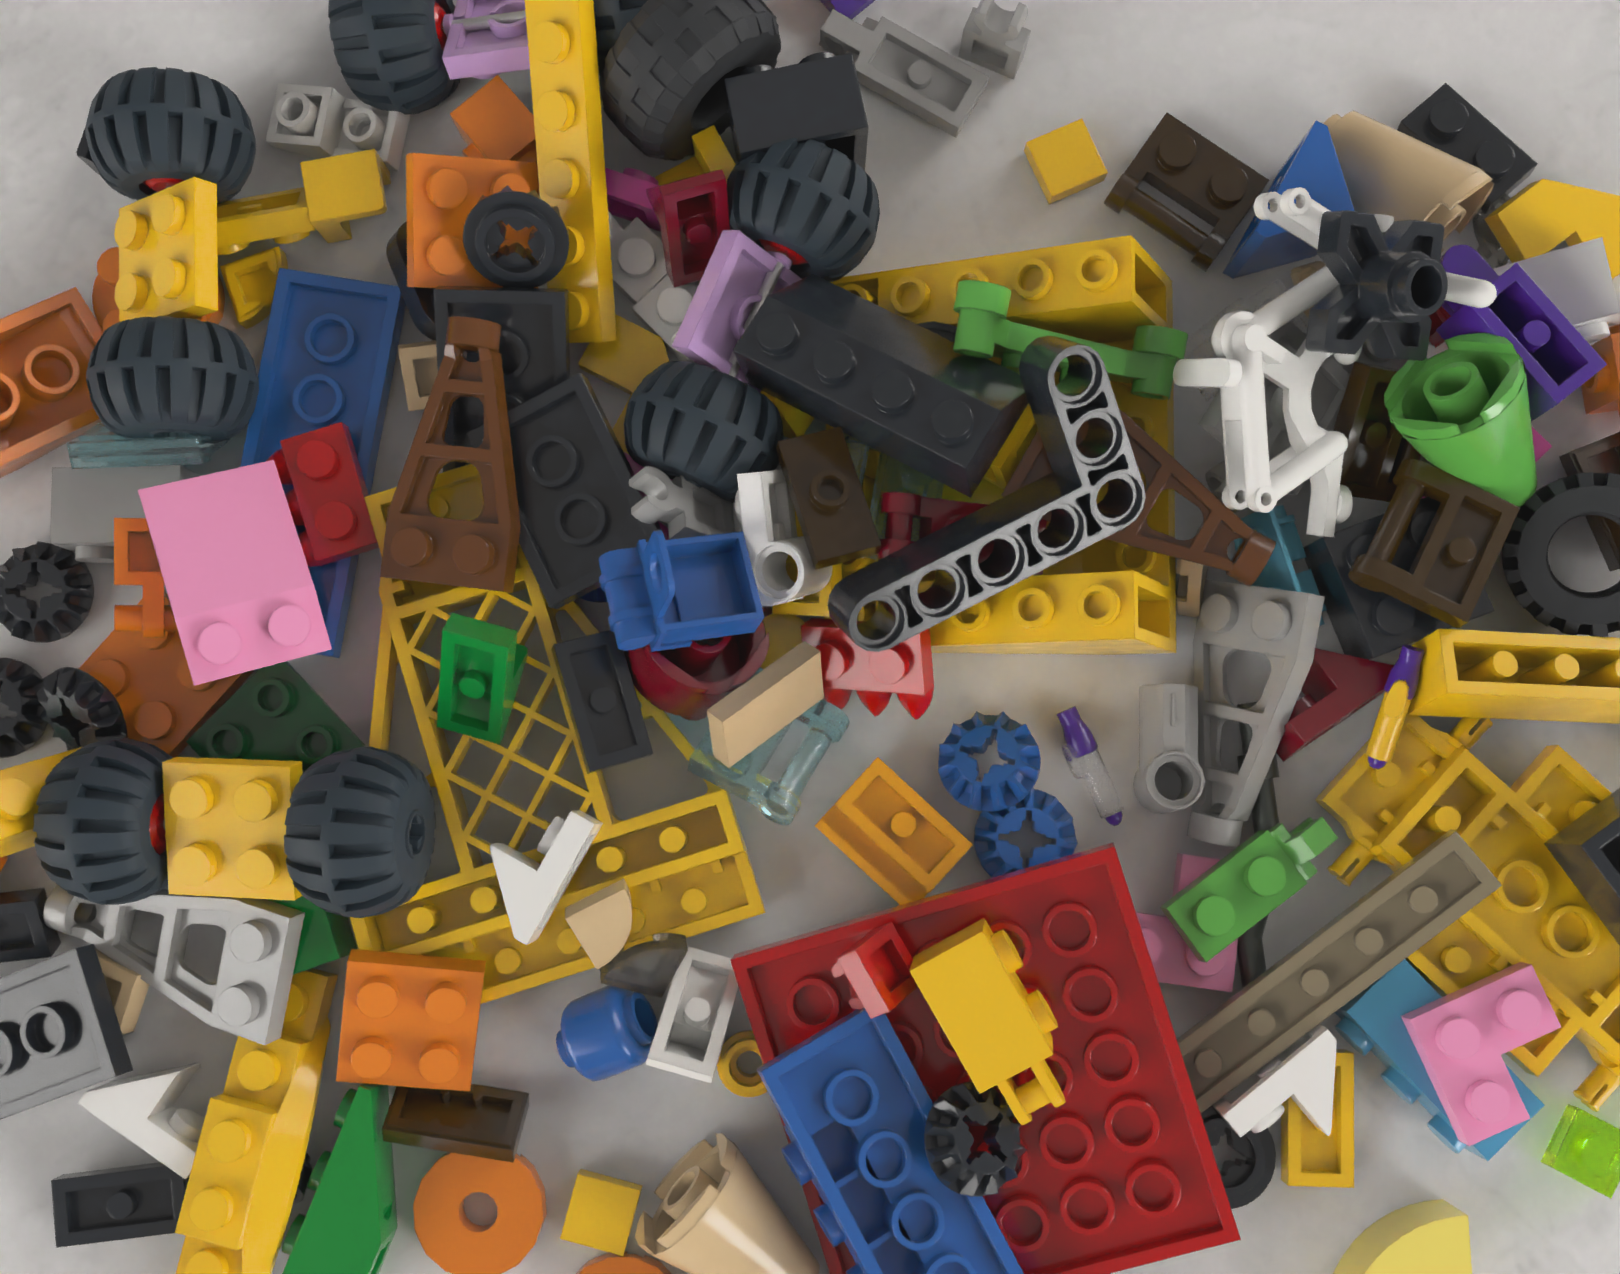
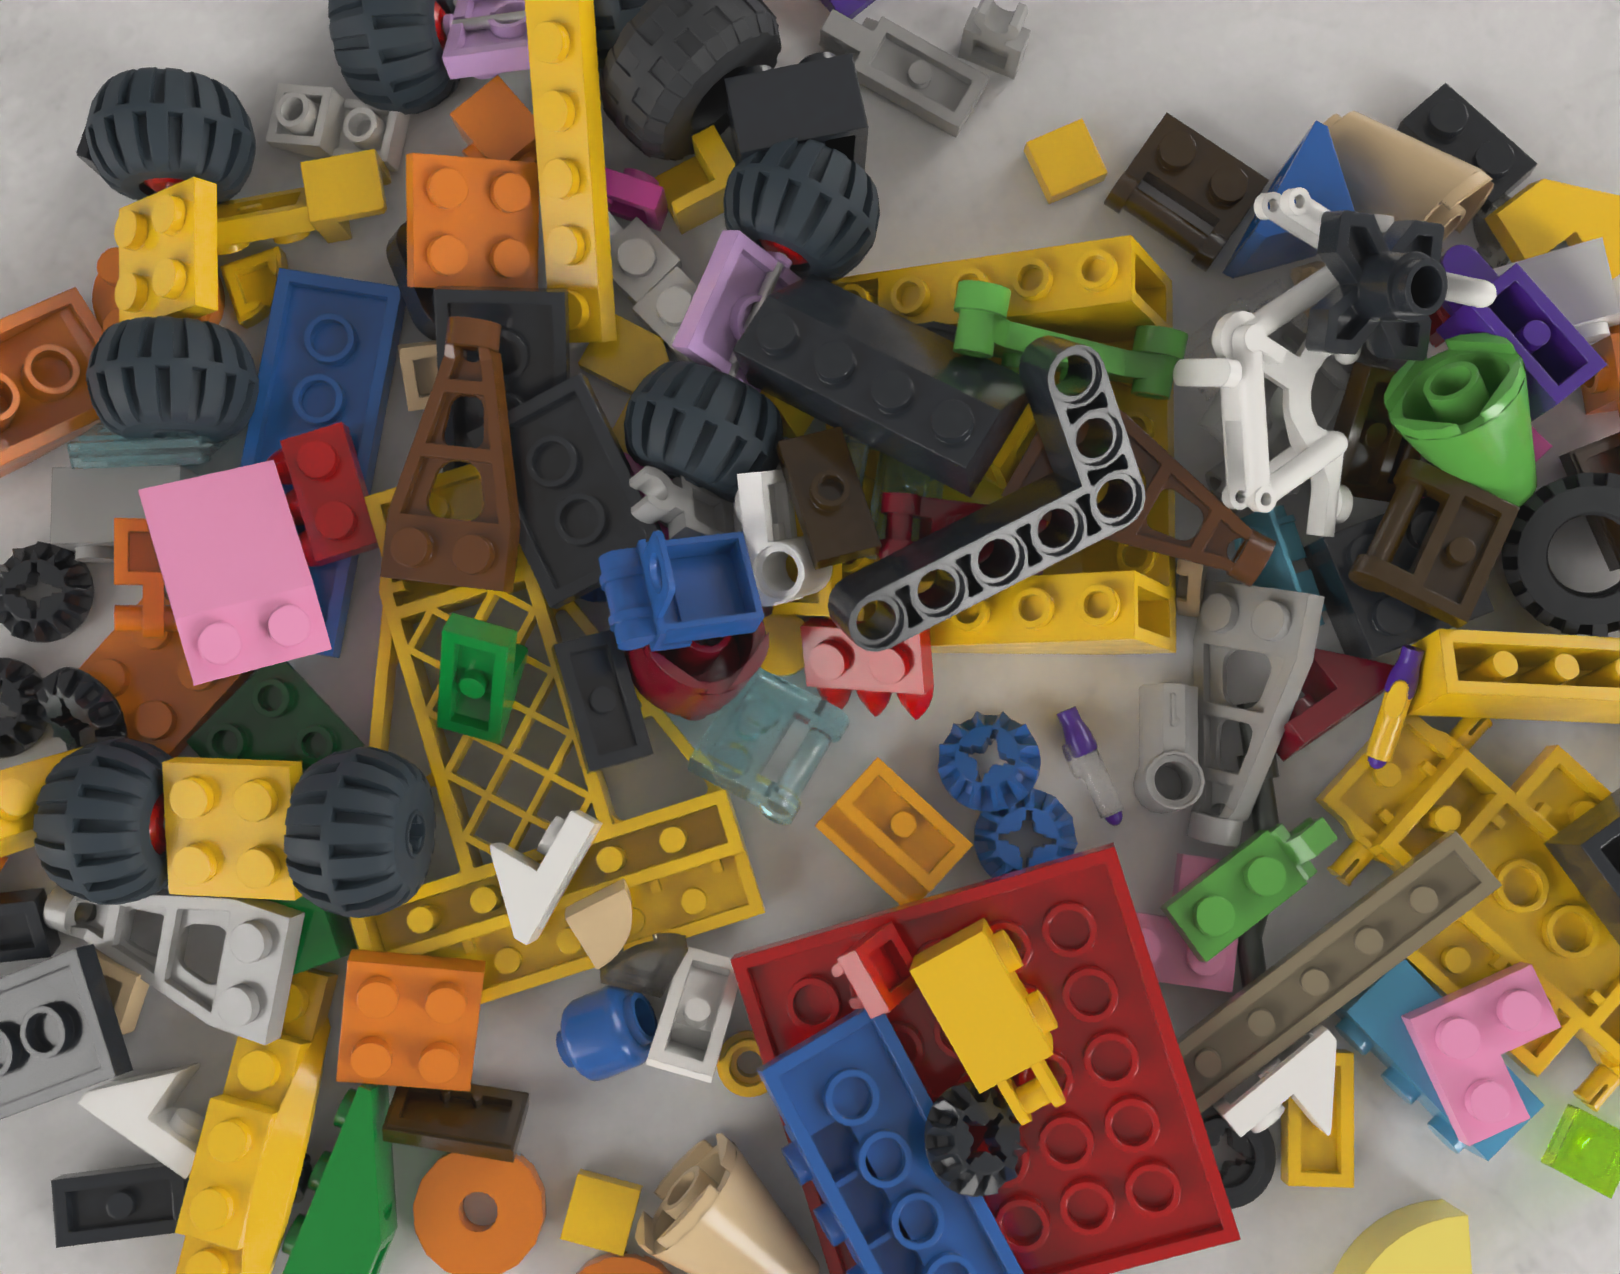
(514, 264): black gear -> none
(691, 222): dark red slope -> none
(765, 704): tan tile -> none

